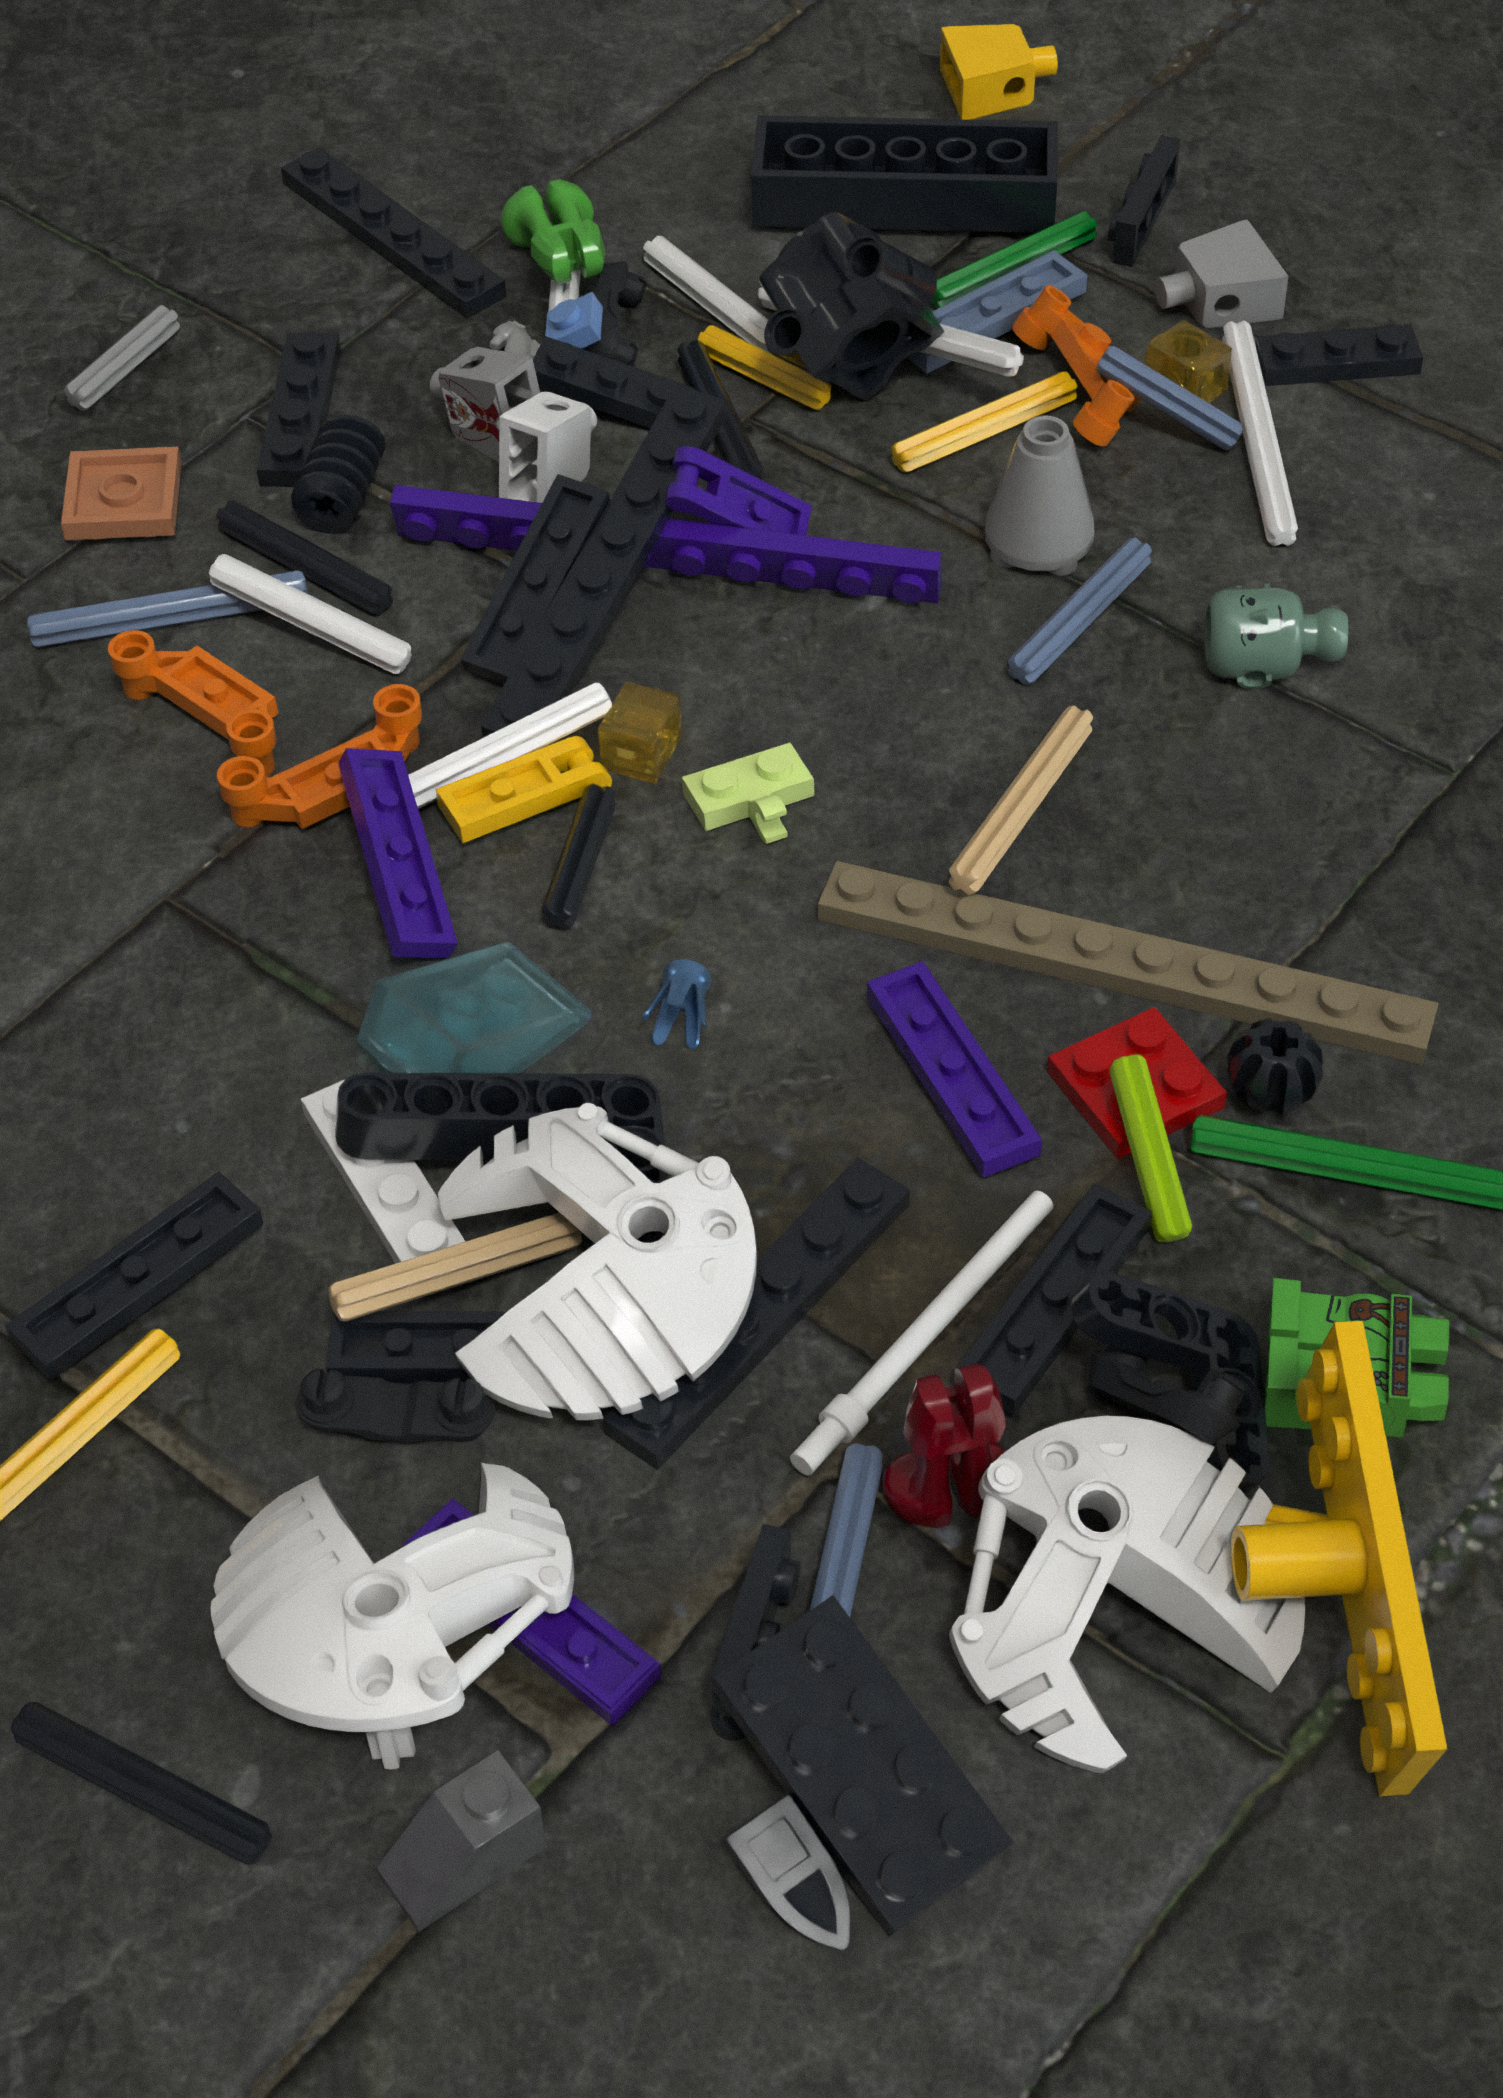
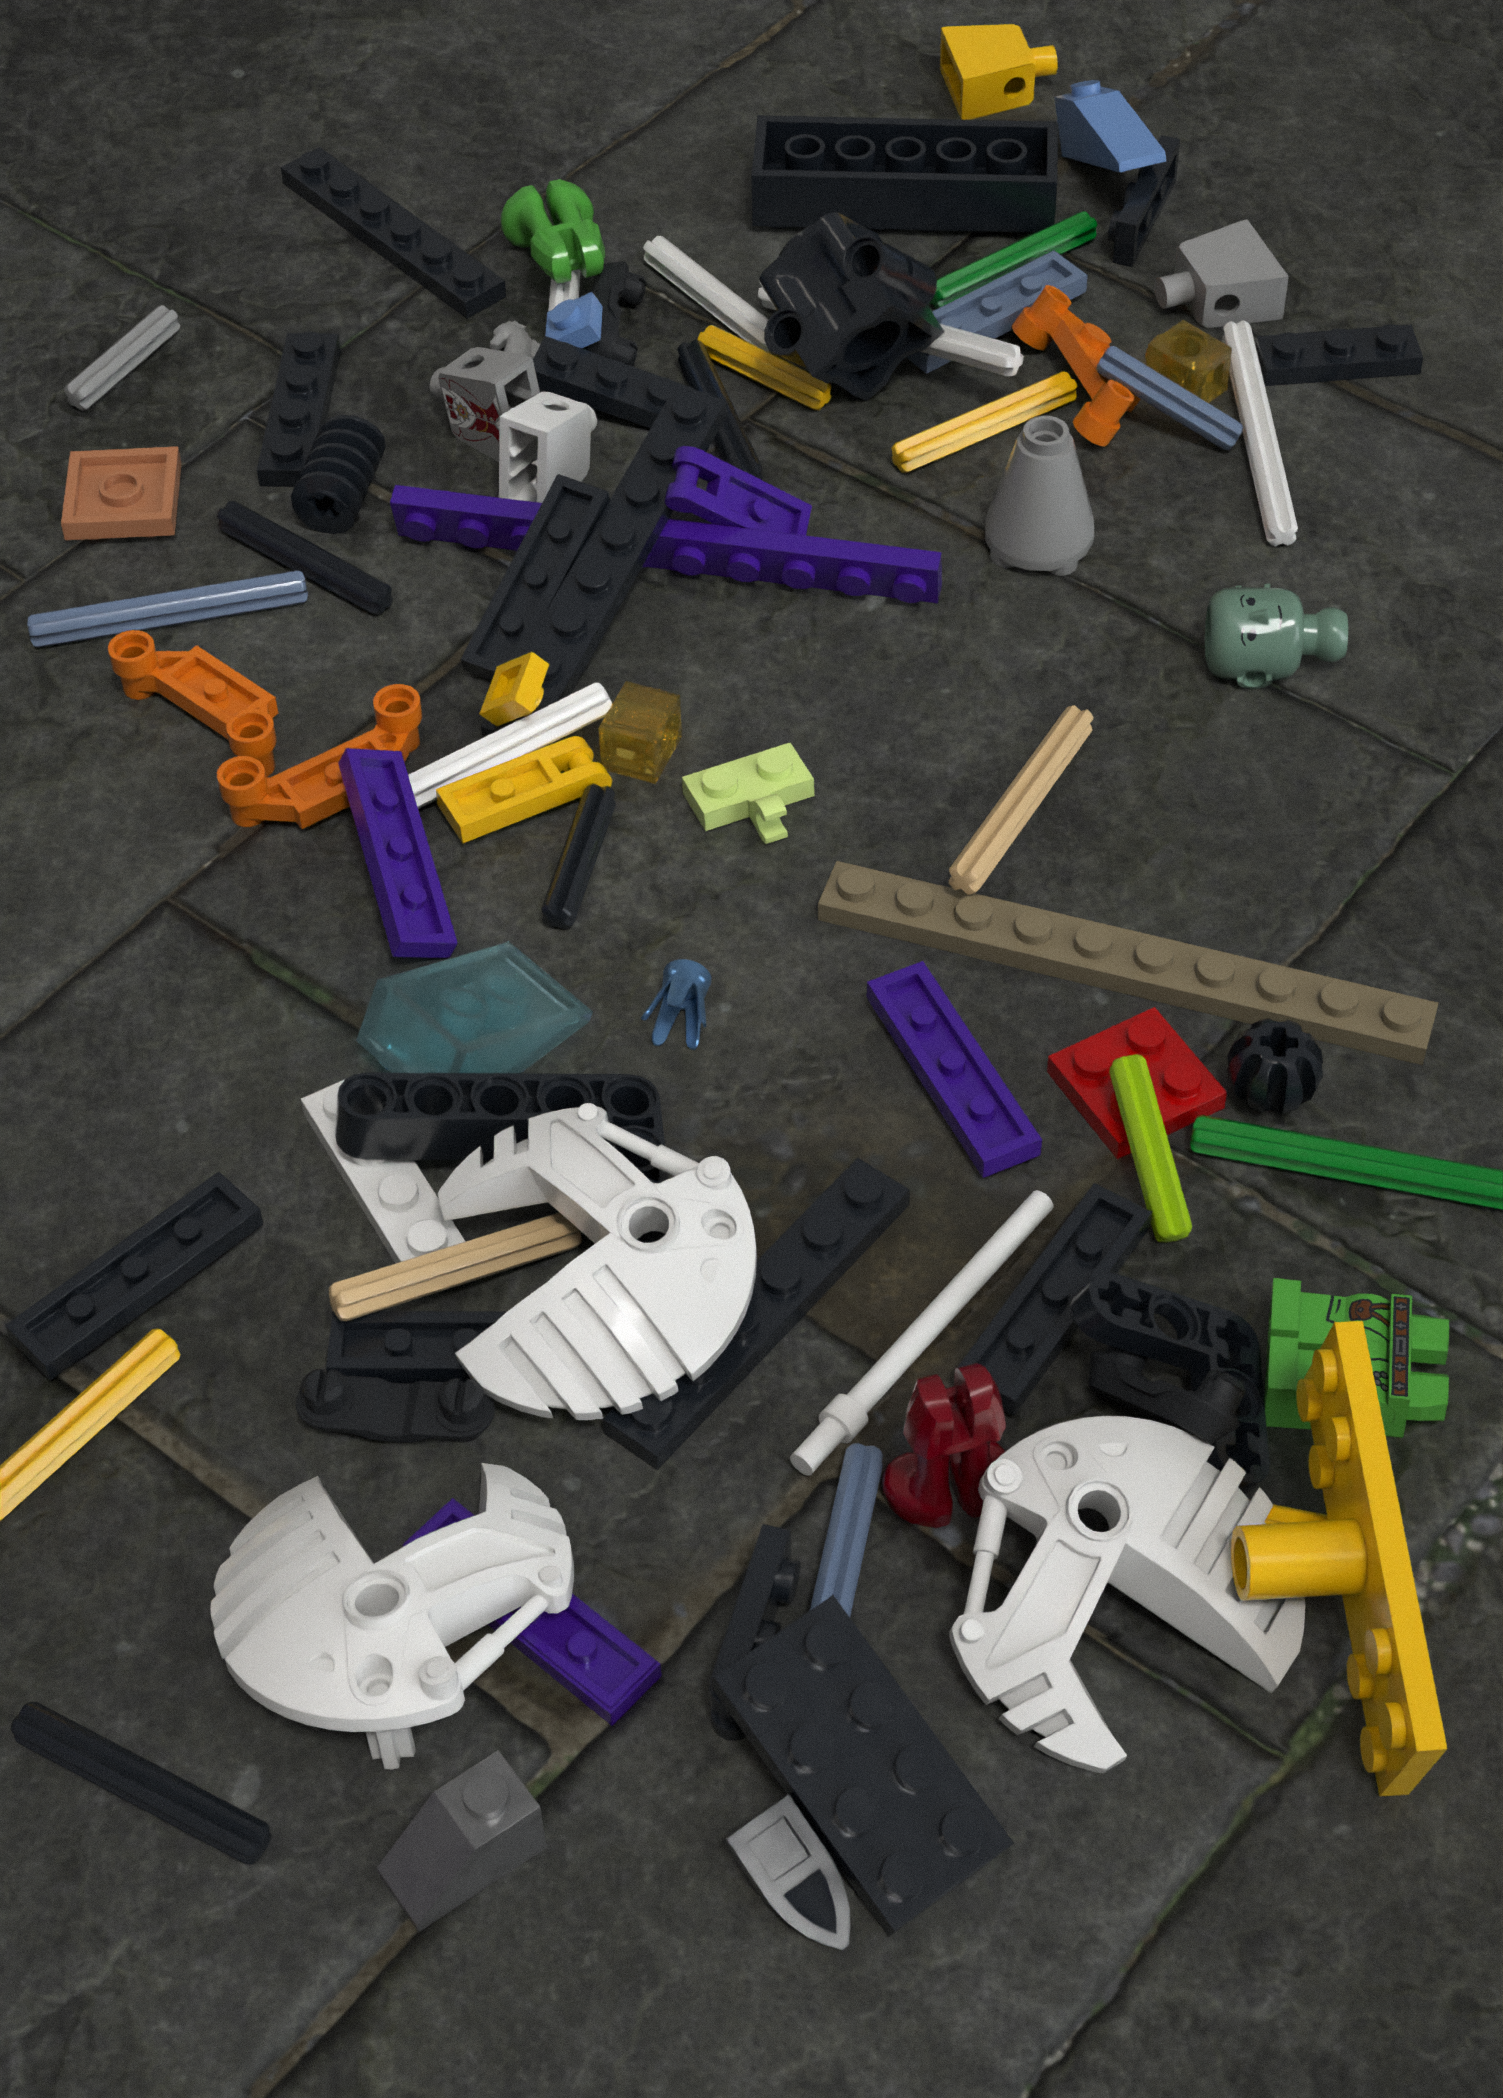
(310, 614): white axle -> none
(515, 689): none -> yellow plate
(1079, 611): sand blue axle -> none
(1104, 129): none -> medium blue slope

